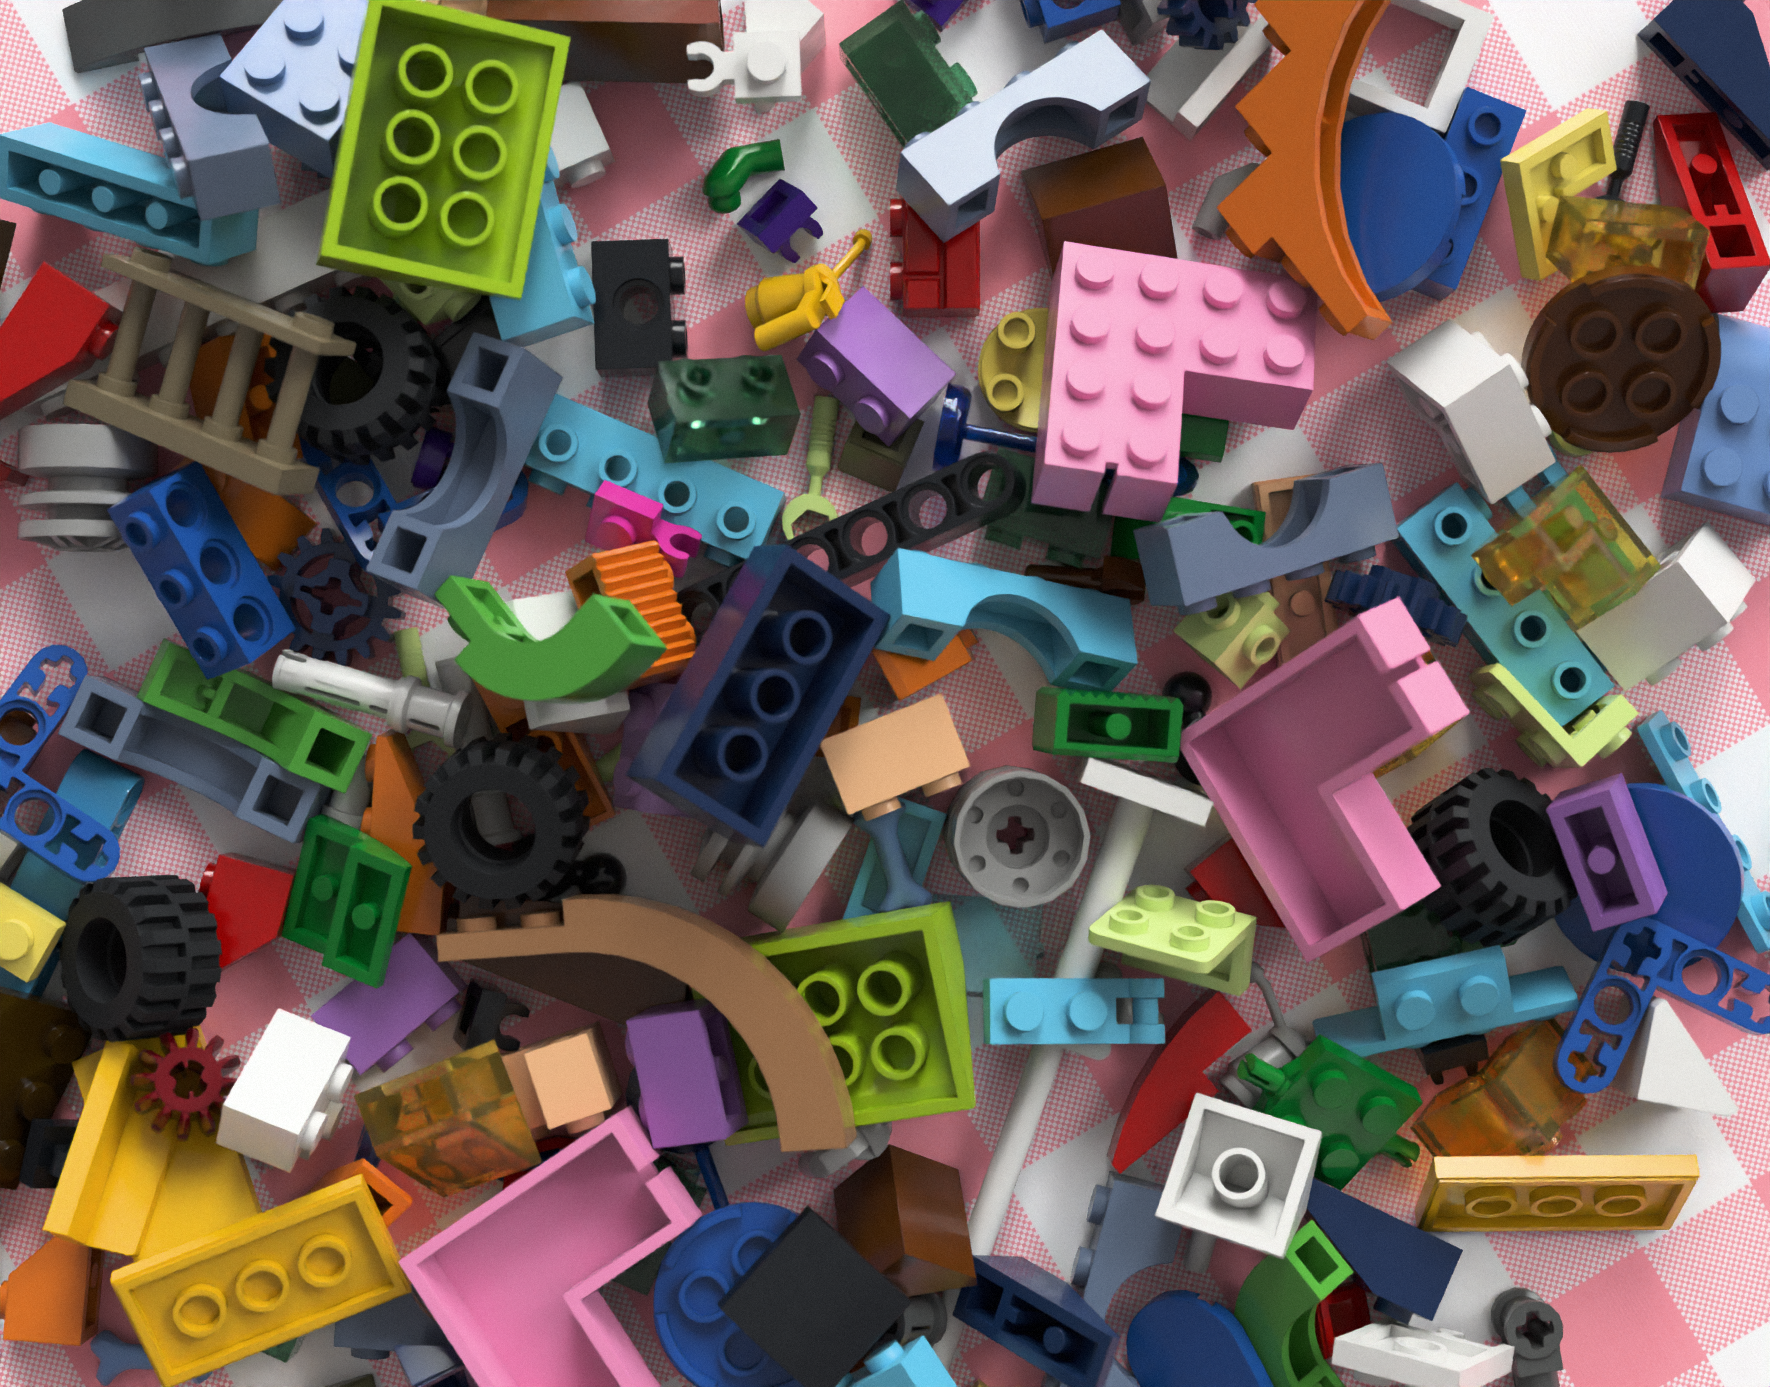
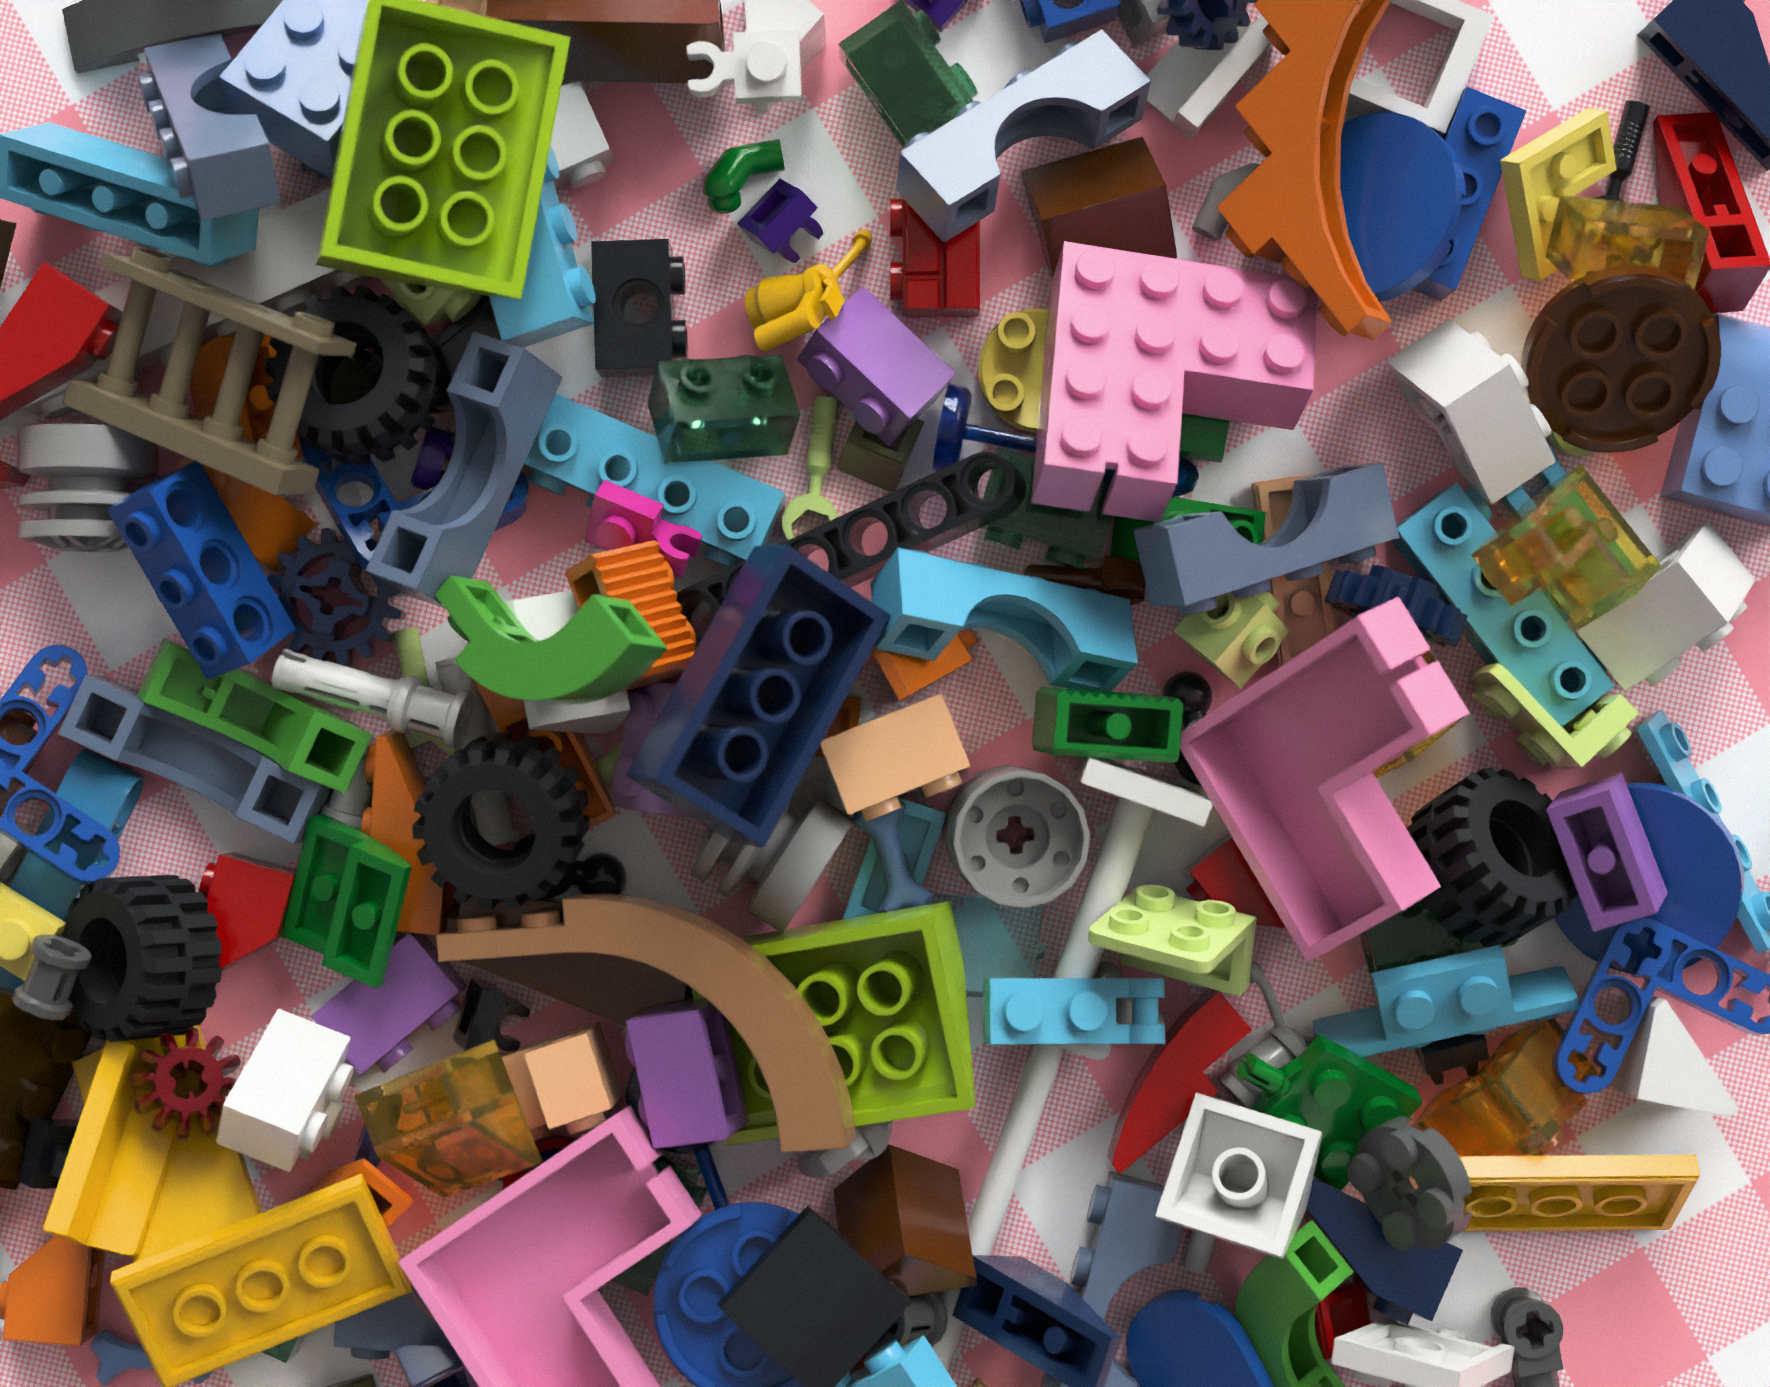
(51, 977): none -> dark grey bush
(1409, 1215): none -> dark grey plate

